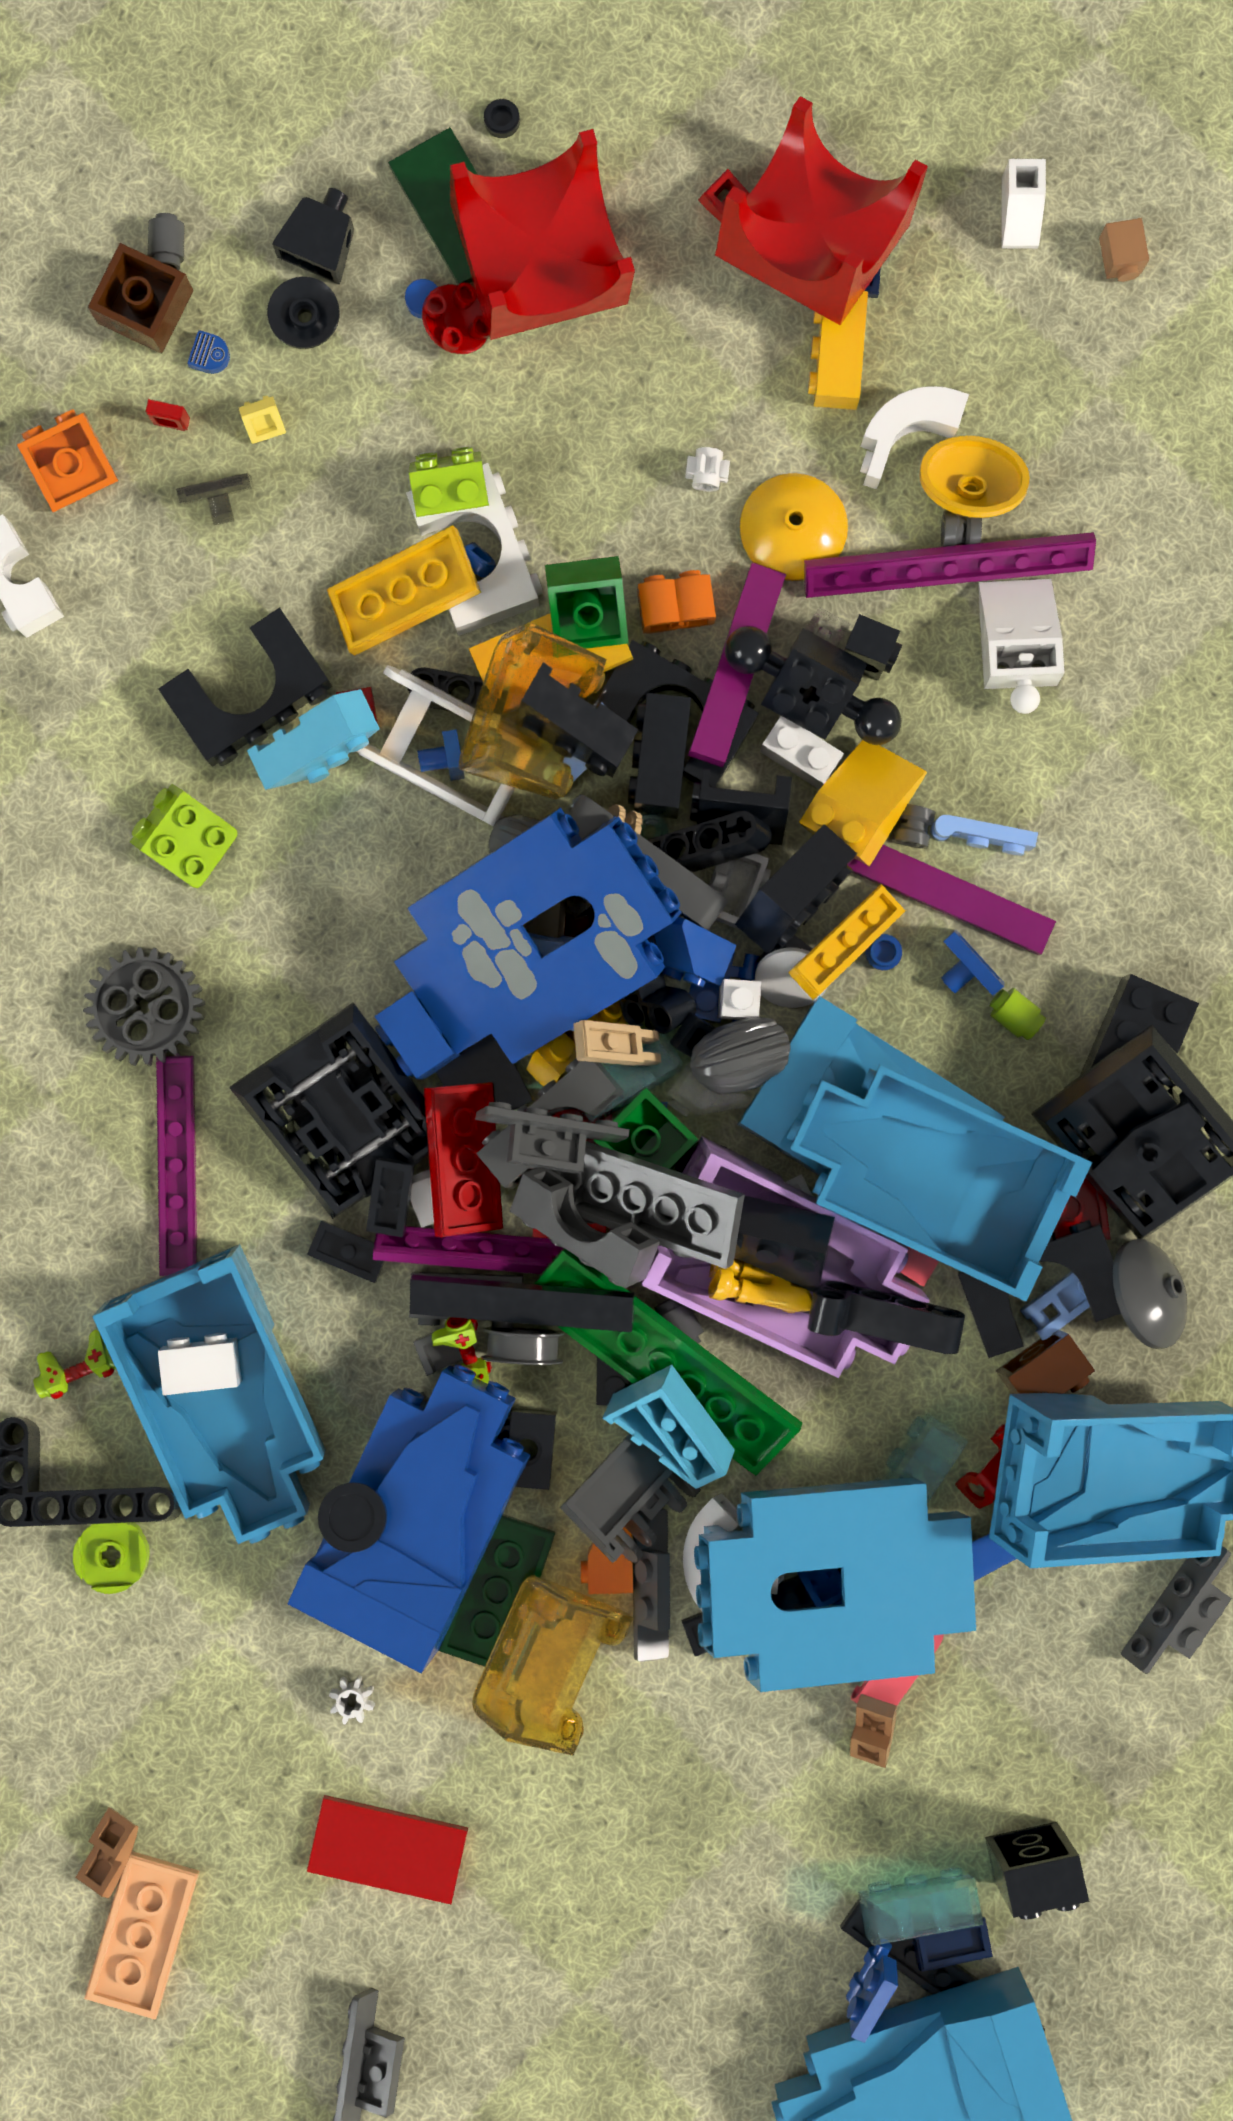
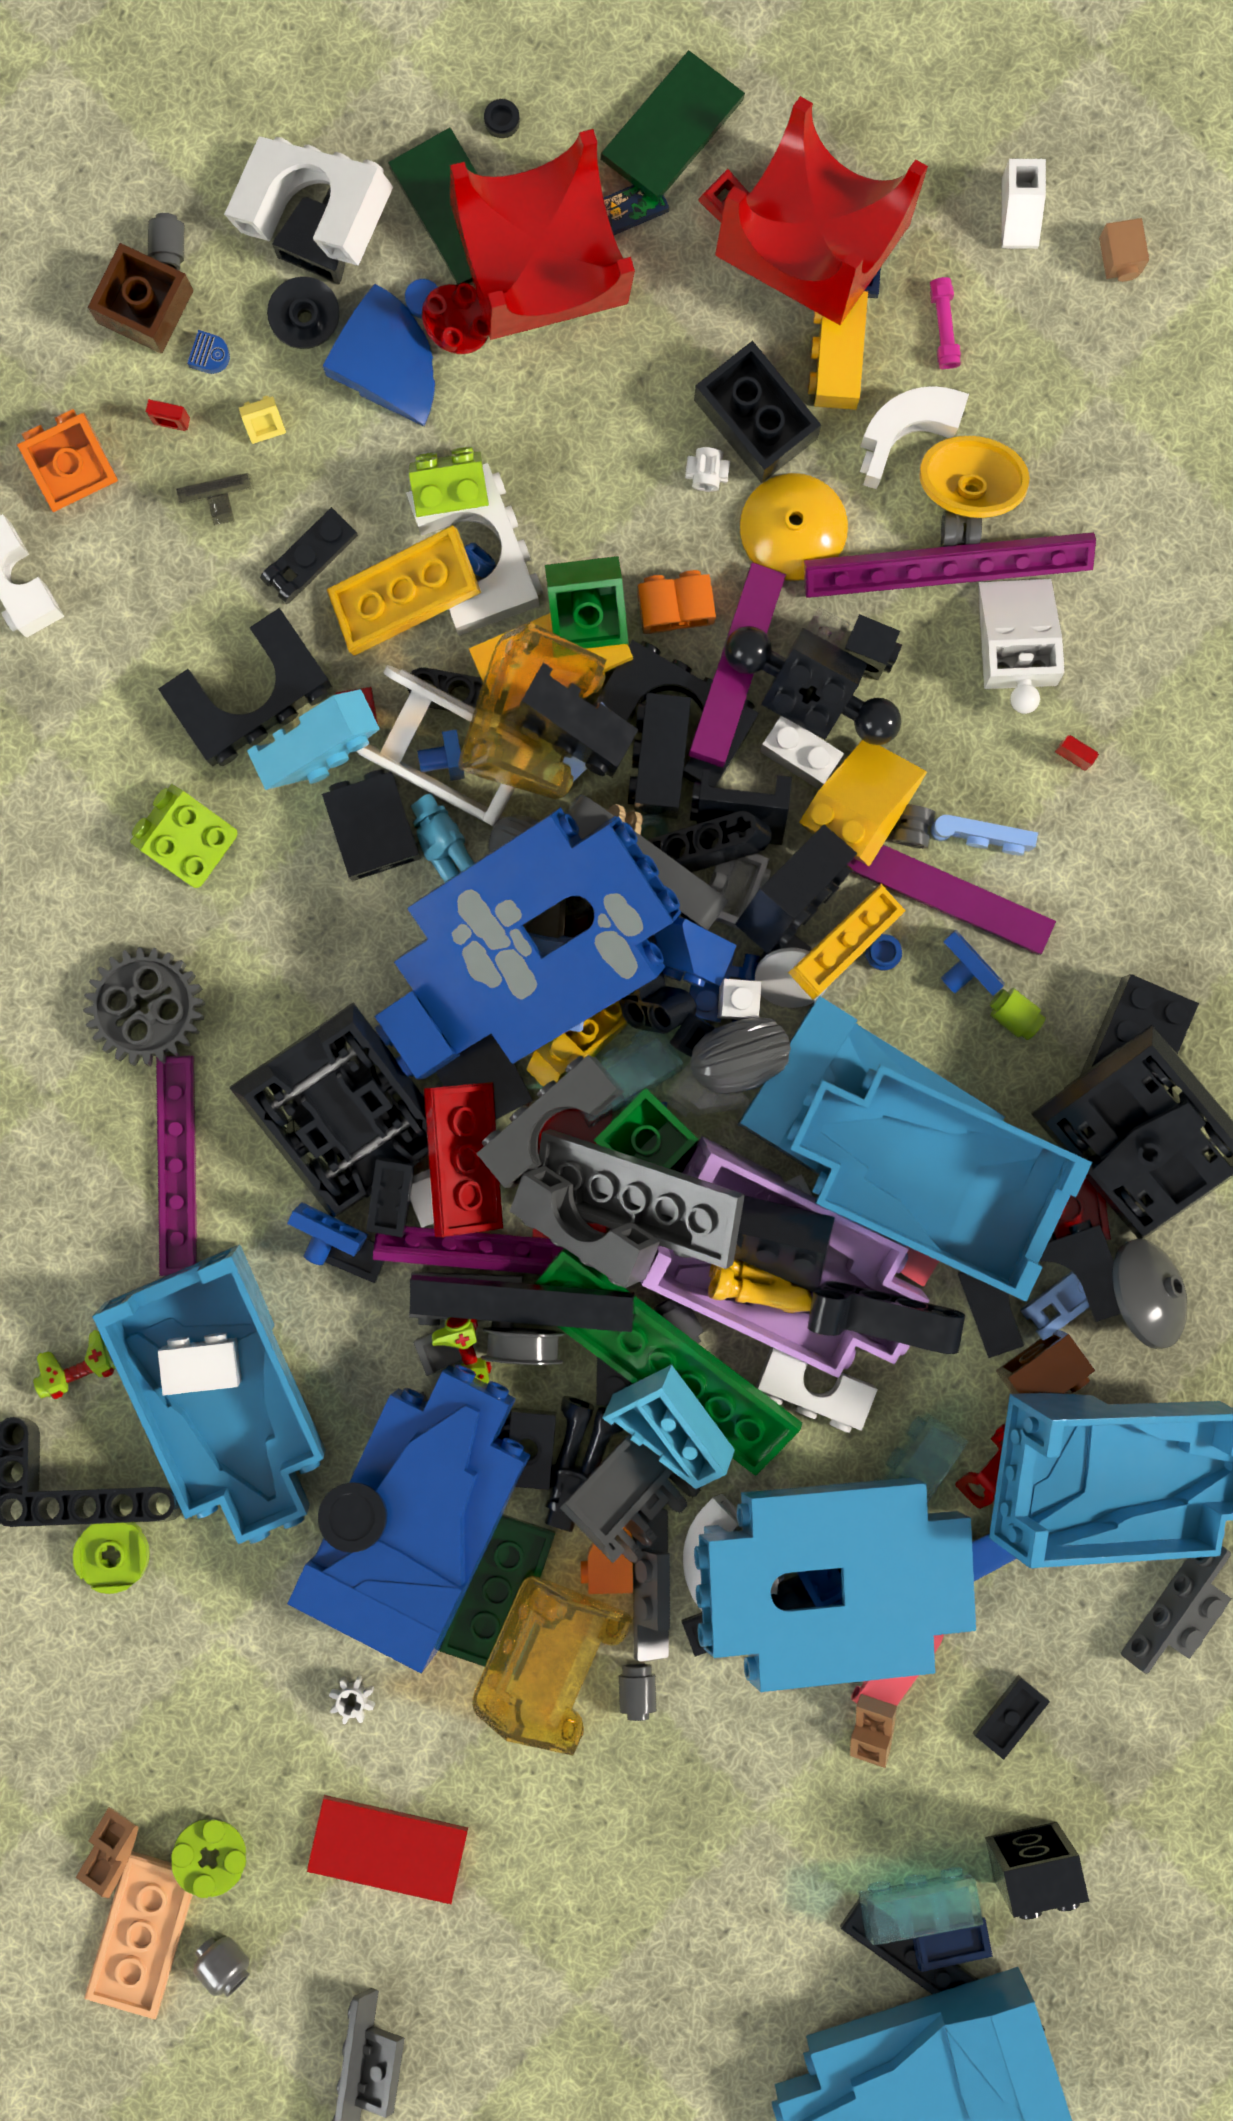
(186, 1854): none -> lime plate
(221, 1966): none -> flat silver head
(282, 169): none -> white arch
(309, 555): none -> black plate
(325, 1233): none -> blue tile
(370, 825): none -> black panel
(385, 357): none -> blue brick
(440, 838): none -> medium azure piece
(549, 1140): dark grey bracket -> none
(565, 1473): none -> black piece
(614, 1043): tan hinge -> none
(631, 208): none -> tile
(637, 1691): none -> dark grey brick
(672, 126): none -> dark green tile
(757, 411): none -> black brick
(844, 1403): none -> white arch
(871, 1990): blue plate -> none
(942, 293): none -> dark pink bar
(1011, 1717): none -> black plate
(1077, 752): none -> red tile

